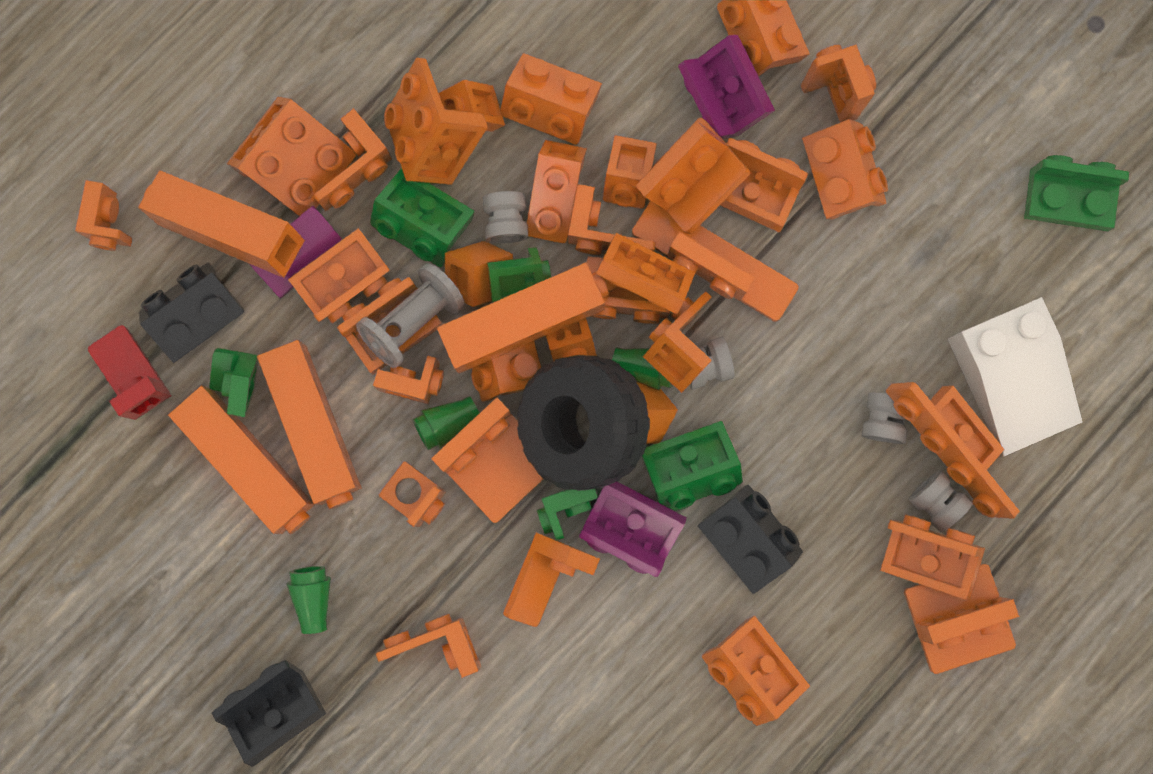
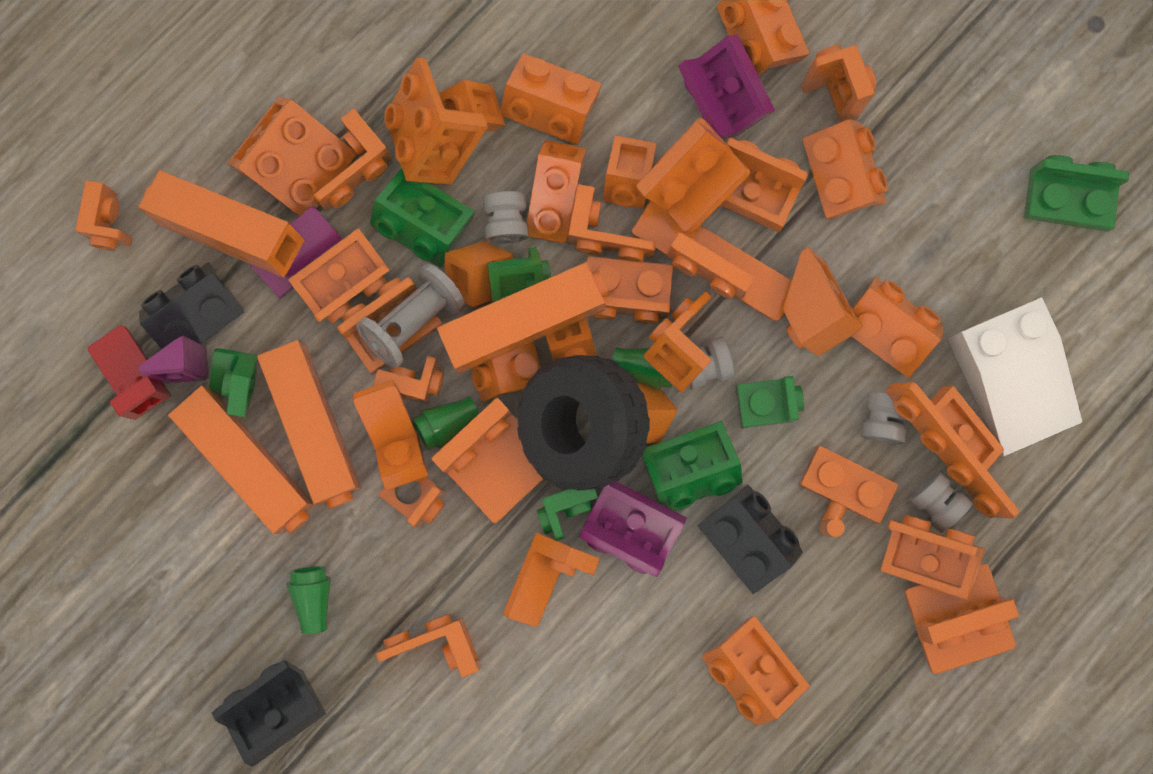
(177, 362): none -> magenta slope
(392, 434): none -> orange bracket
(646, 273): orange bracket -> none
(769, 402): none -> green bracket
(817, 306): none -> orange slope
(847, 488): none -> orange plate
(896, 327): none -> orange bracket

